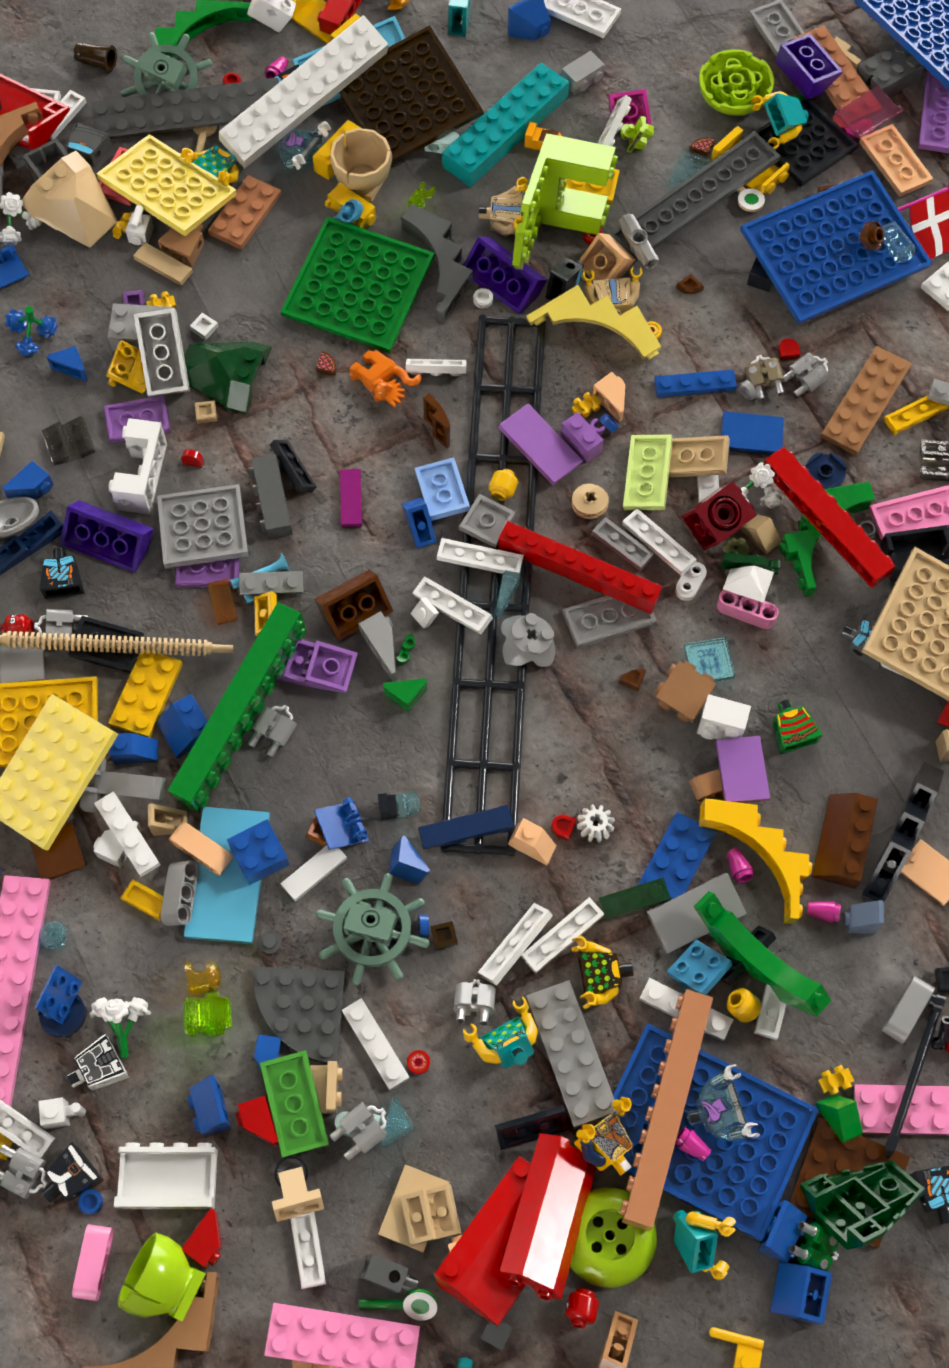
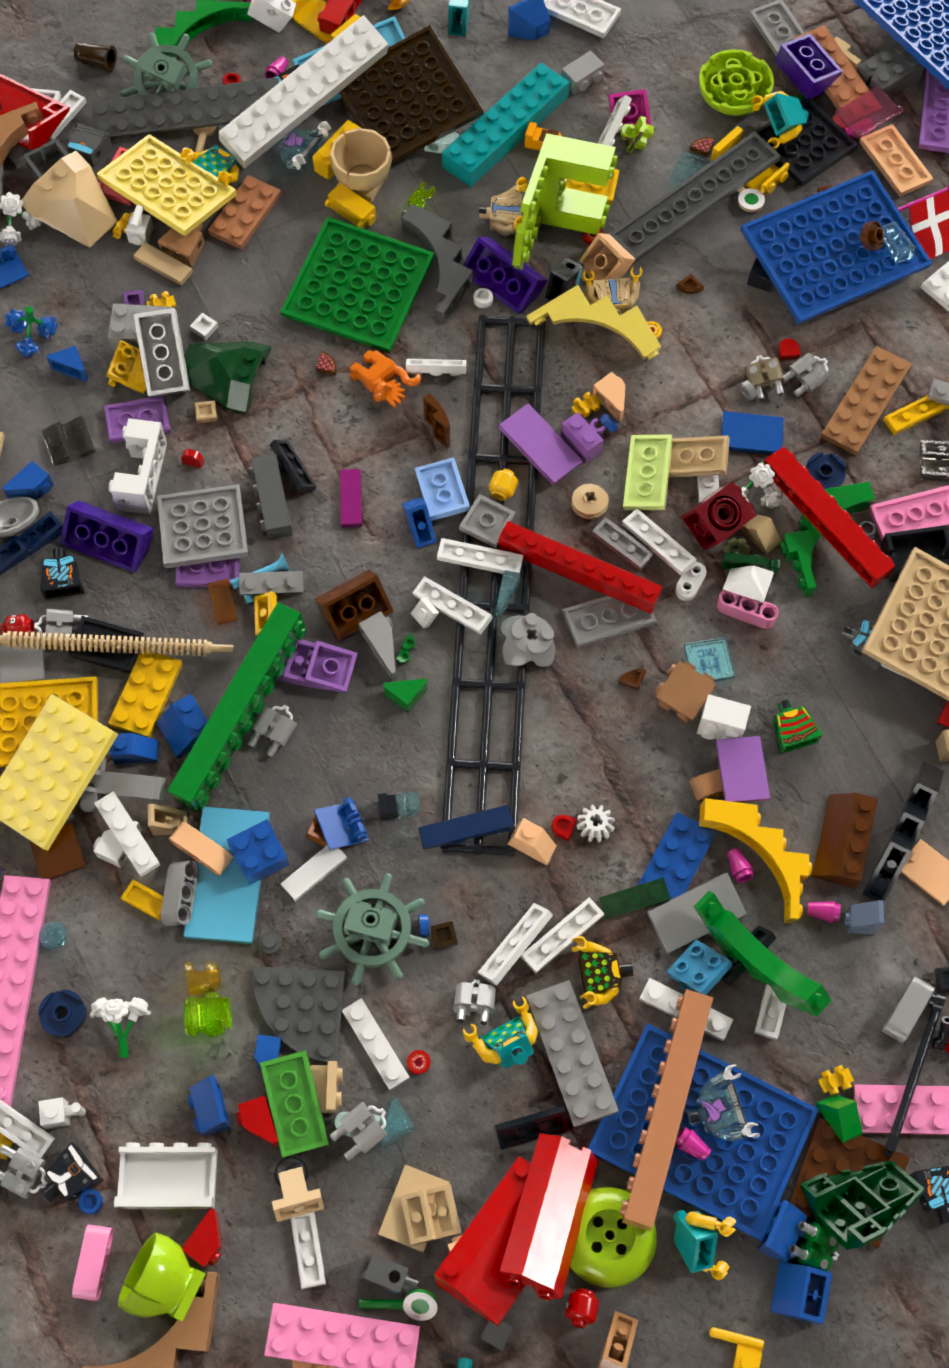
(58, 994): blue hinge -> none
(98, 1065): torso -> none
(349, 211): dark azure piece -> none
(407, 863): blue slope -> none
(607, 1140): torso -> none
(642, 249): light grey piece -> none
(695, 383): blue plate -> none
(743, 1005): yellow head -> none

